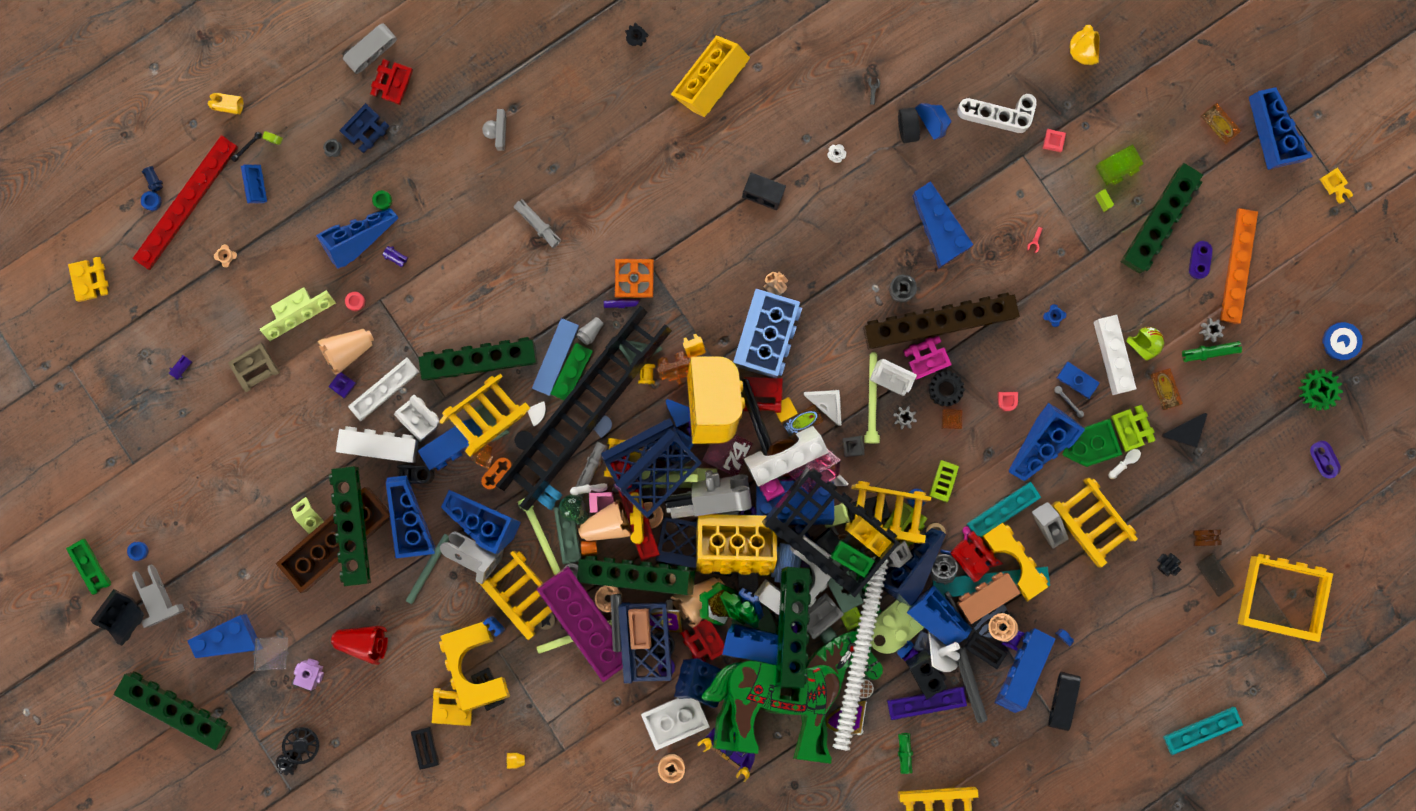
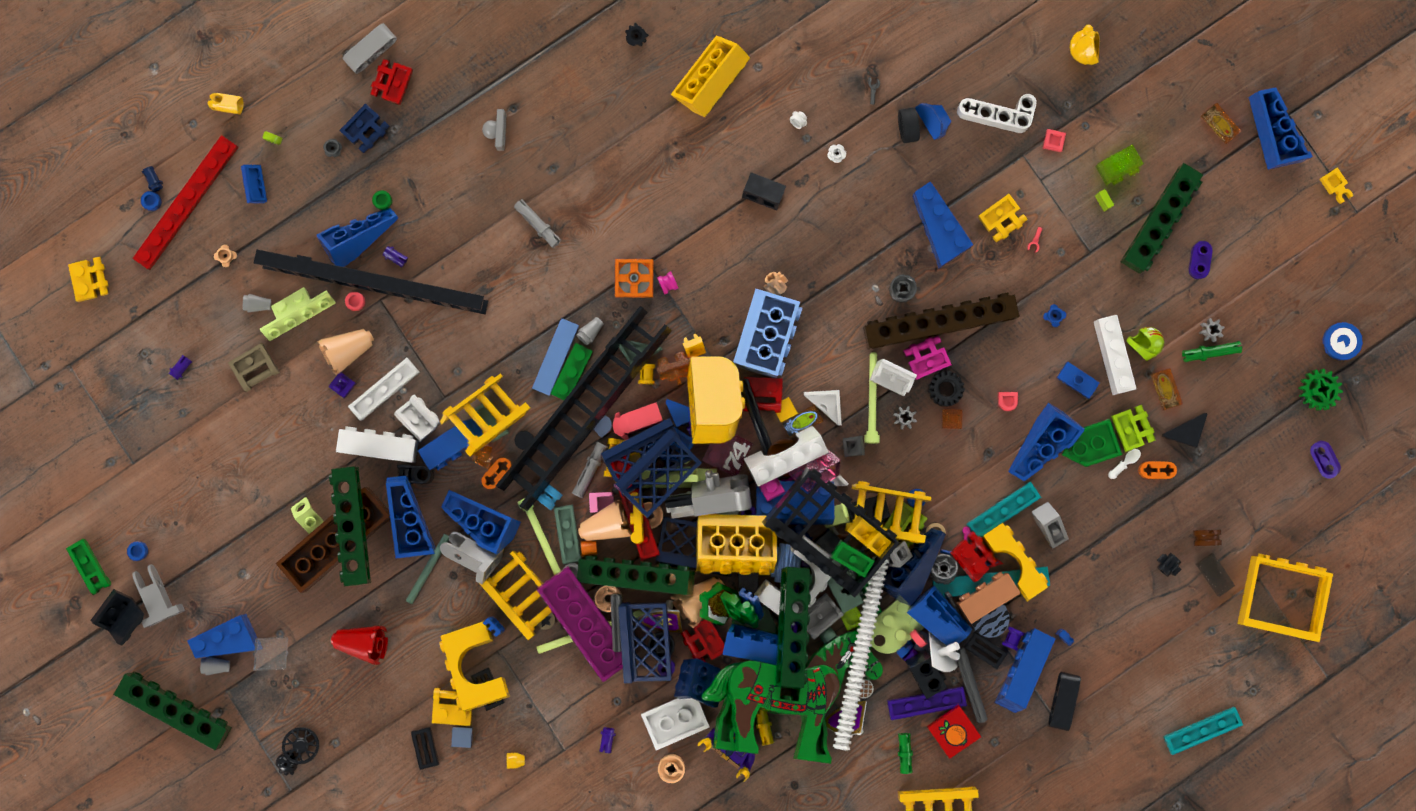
(214, 665): none -> light grey cone
(254, 303): none -> light grey cone
(257, 135): black hinge -> none
(305, 267): none -> black ladder
(305, 680): lavender brick -> none
(430, 372): dark green brick -> none
(462, 737): none -> sand blue tile
(537, 413): white tile -> none
(573, 509): clear green piece -> none
(587, 488): white piece -> none
(607, 739): none -> dark purple pin
(621, 303): dark purple piece -> none
(636, 420): none -> coral piece
(639, 628): nougat tile -> none
(667, 283): none -> dark pink wheel
(764, 727): none -> yellow pin
(798, 119): none -> white plate
(918, 638): none -> coral tile
(945, 498): lime slope -> none
(954, 731): none -> red tile
(996, 623): light nougat wheel -> none
(1000, 212): none -> yellow plate
(1058, 390): light grey hinge -> none
(1086, 540): yellow fence -> none
(1157, 474): none -> orange beam
(1238, 266): orange plate -> none

